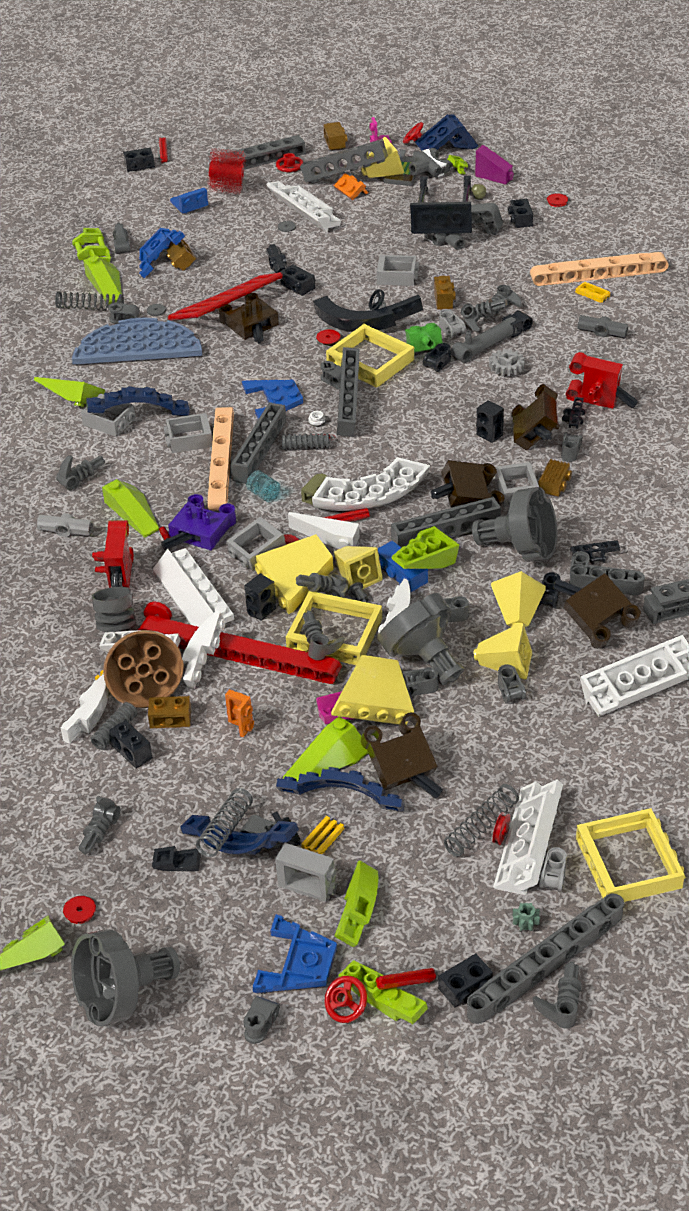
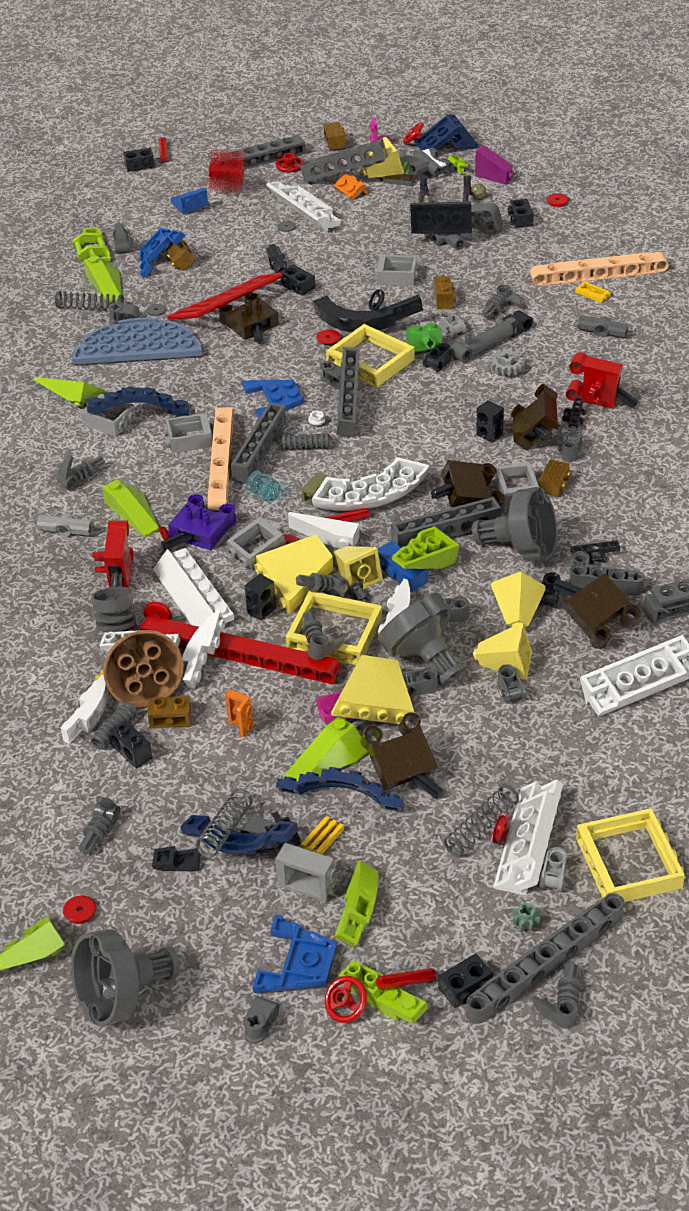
(473, 314): dark grey piece -> none

